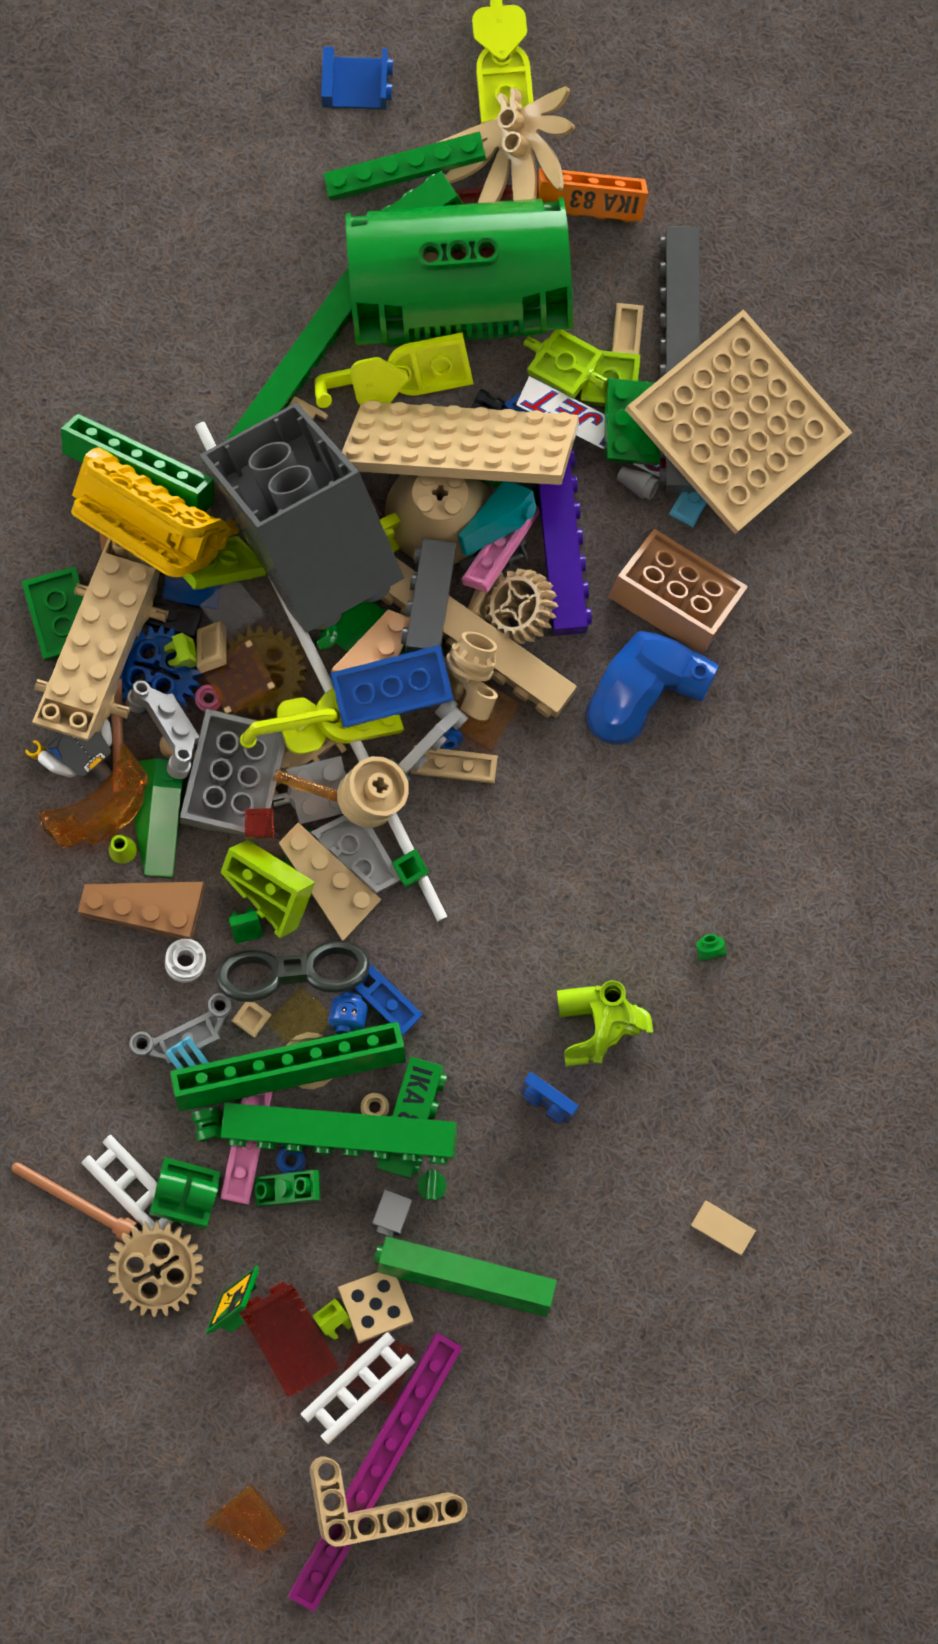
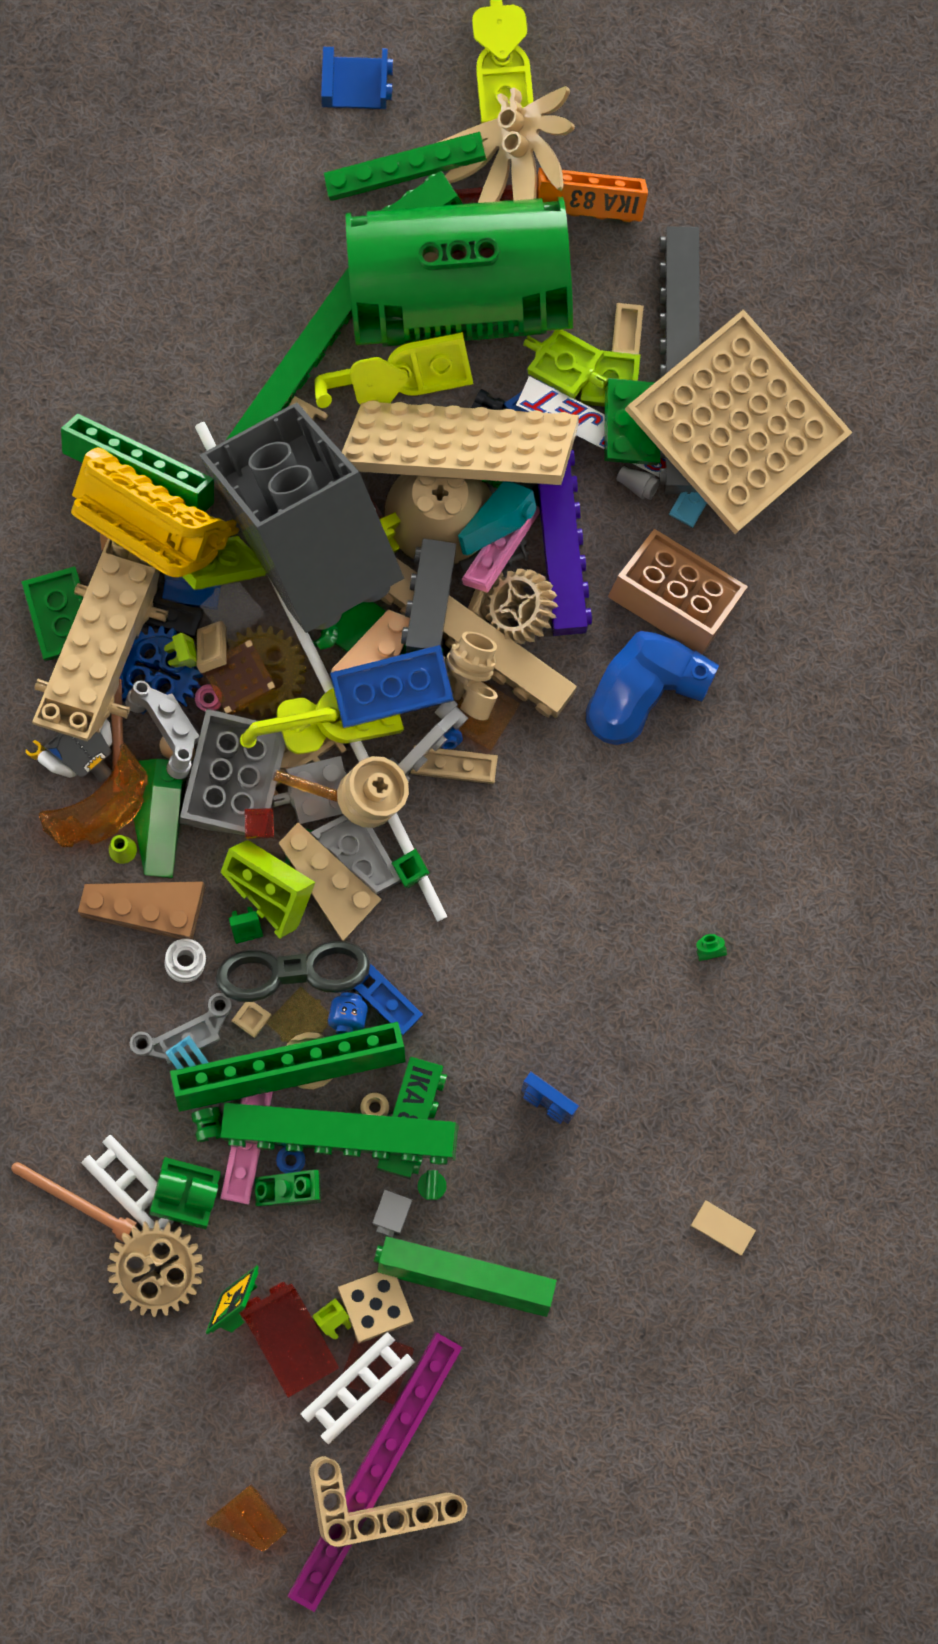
(610, 1019): lime helmet -> none

